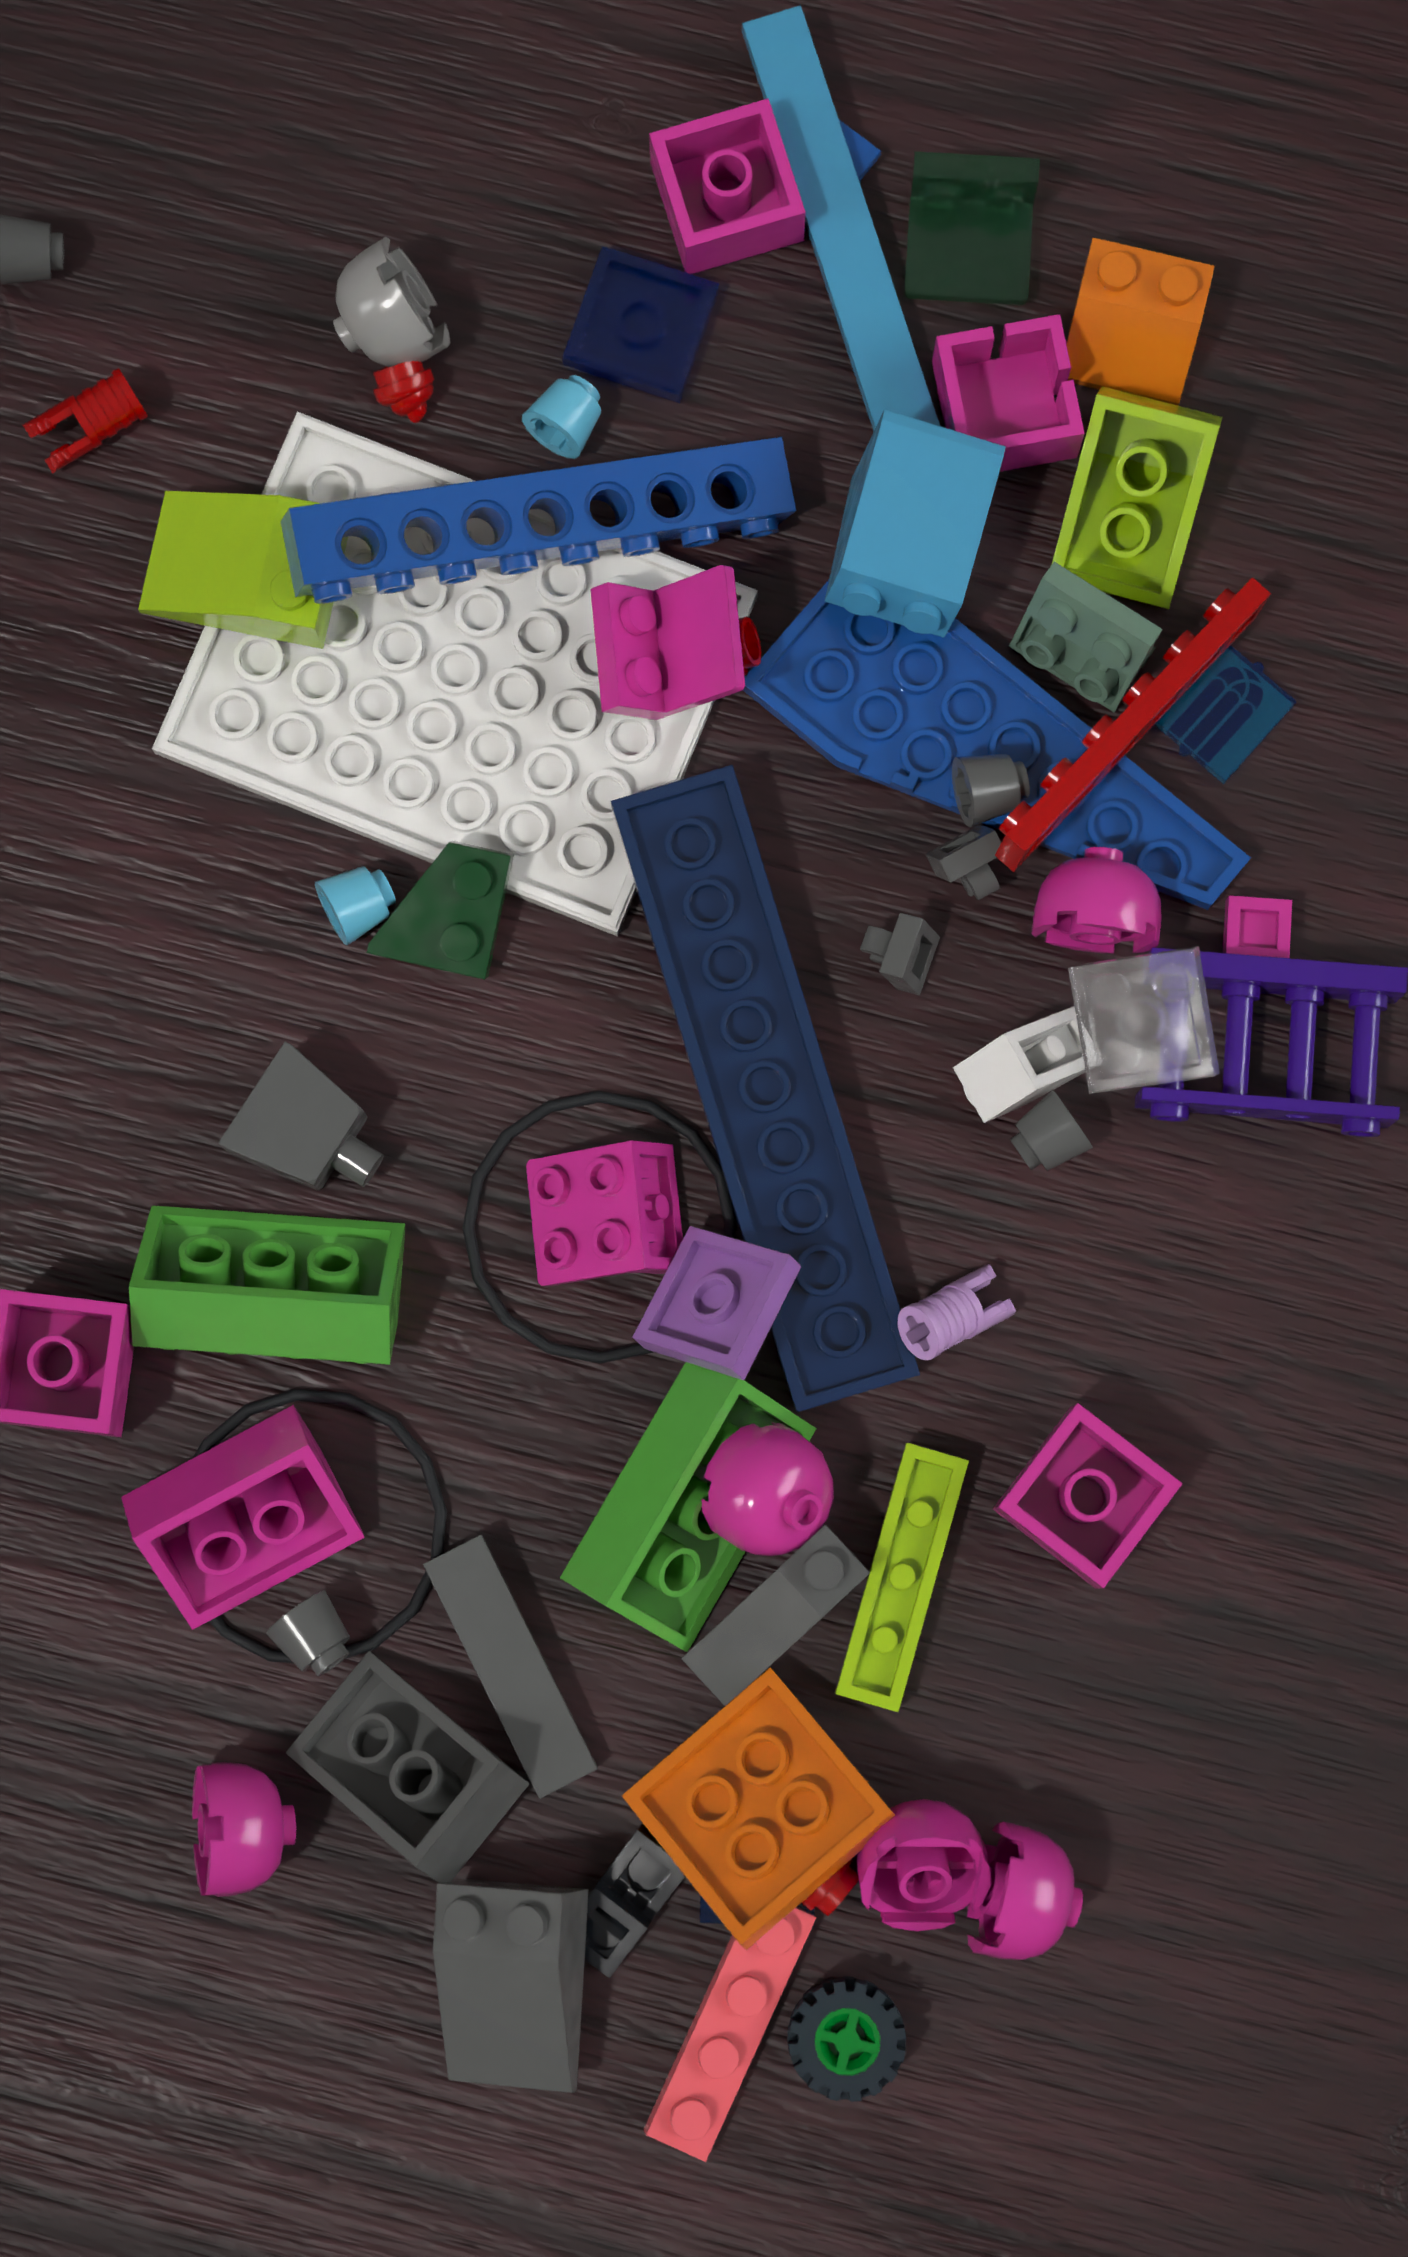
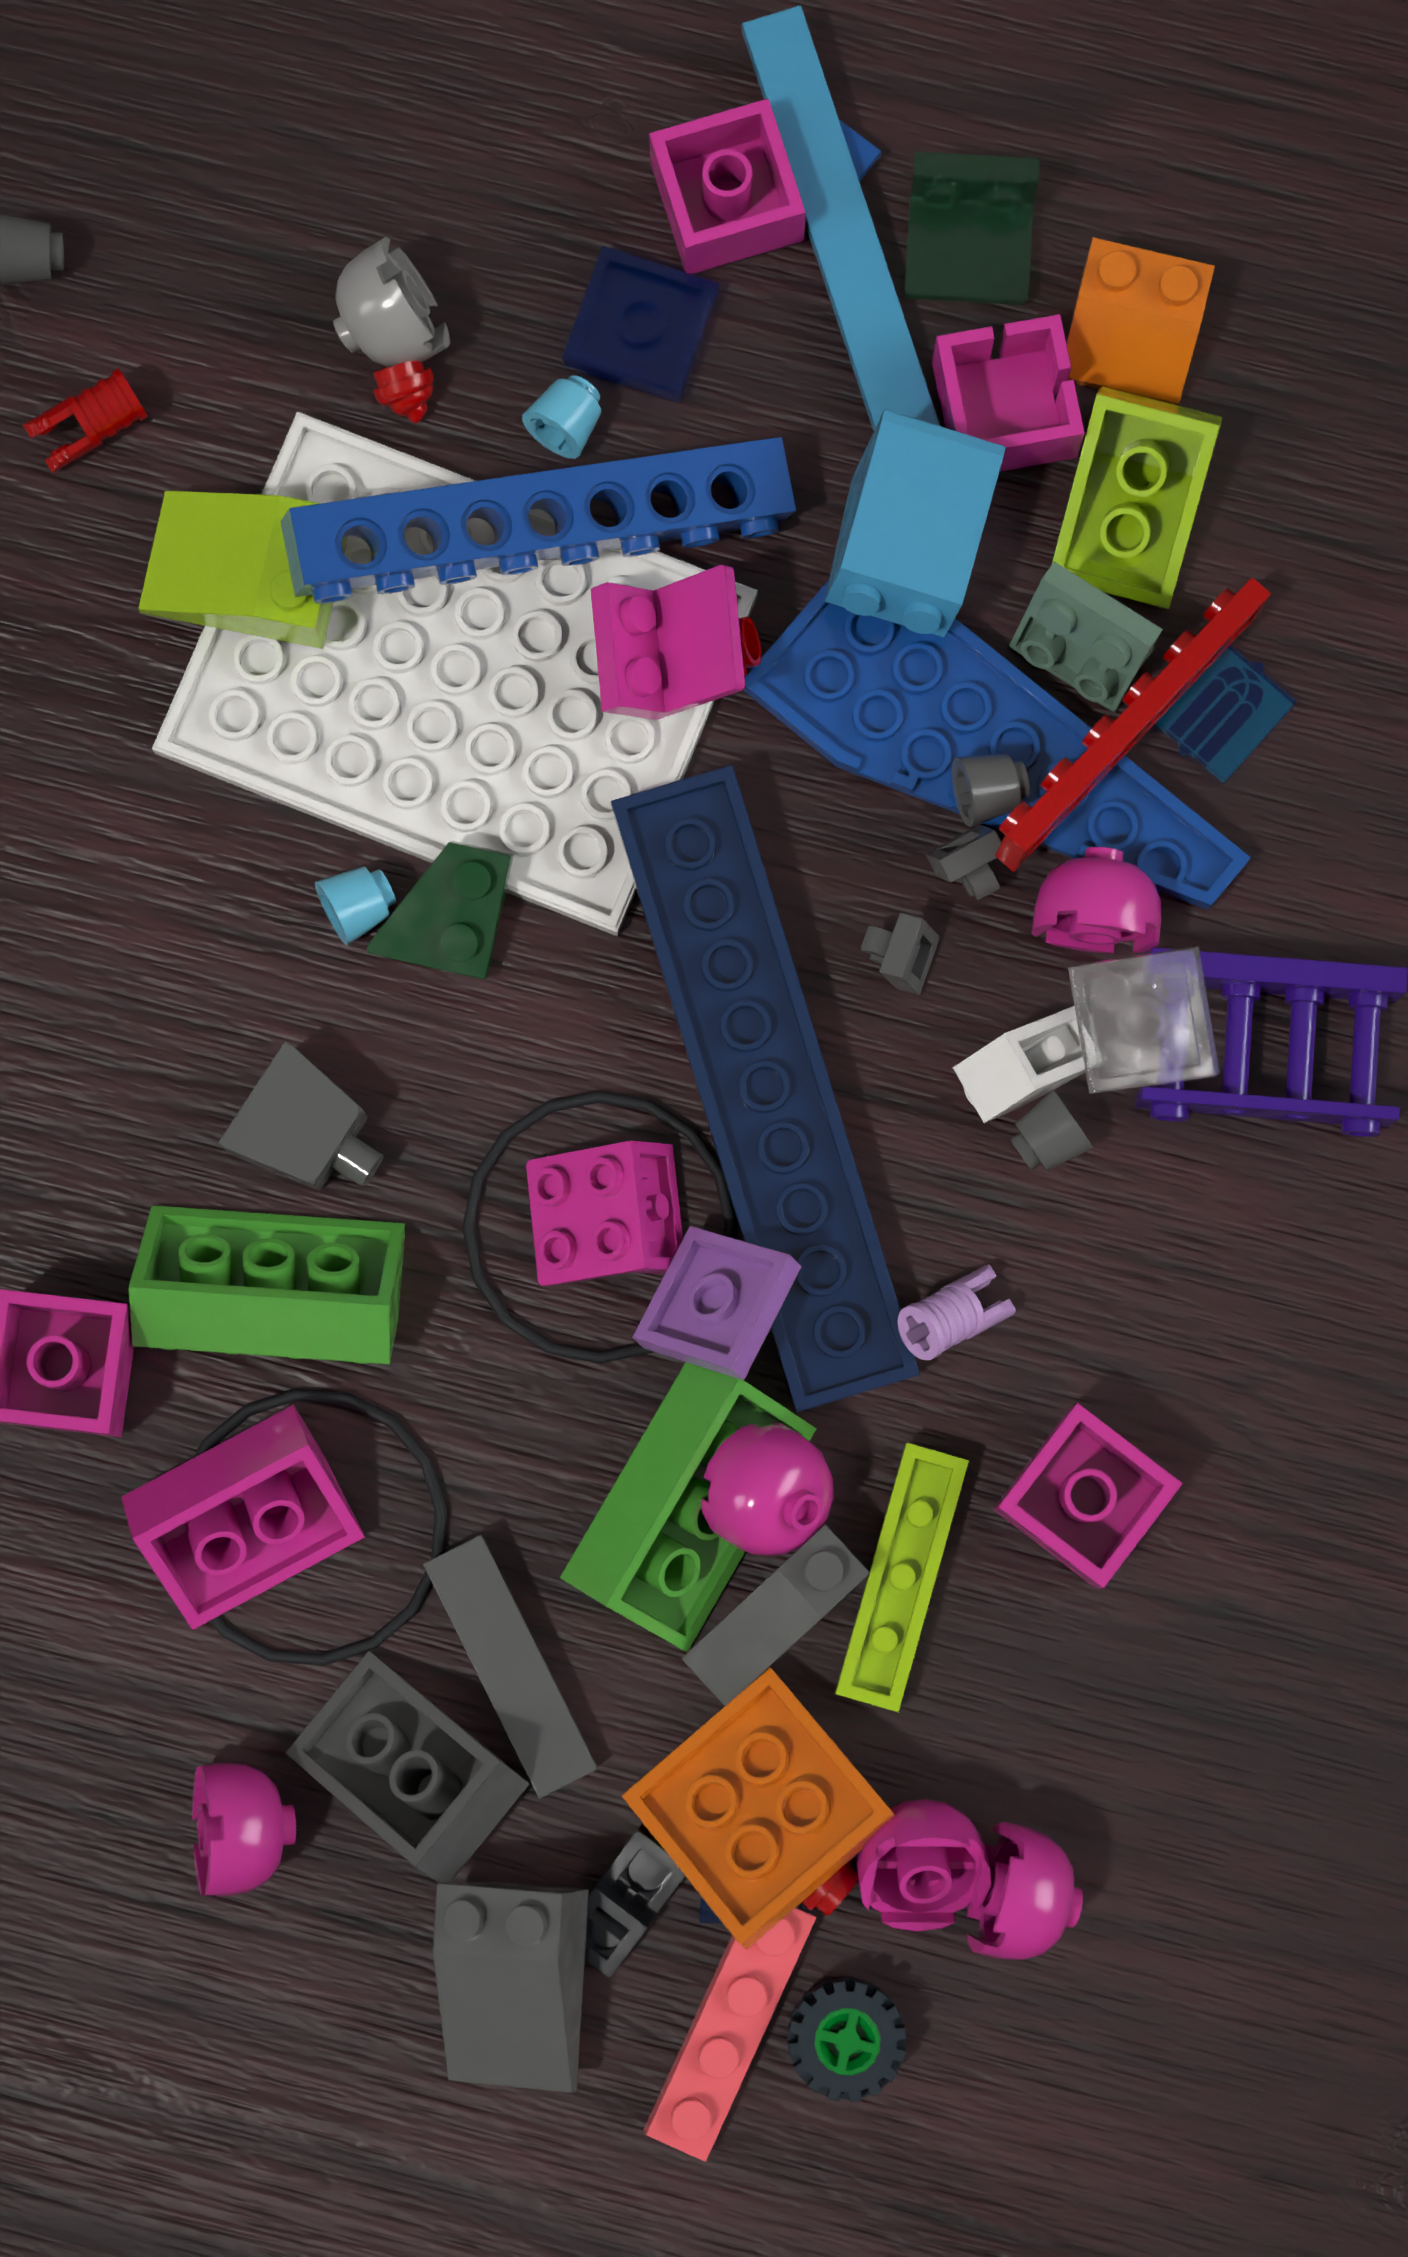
(312, 1635): dark grey hat -> none
(1257, 926): dark pink plate -> none

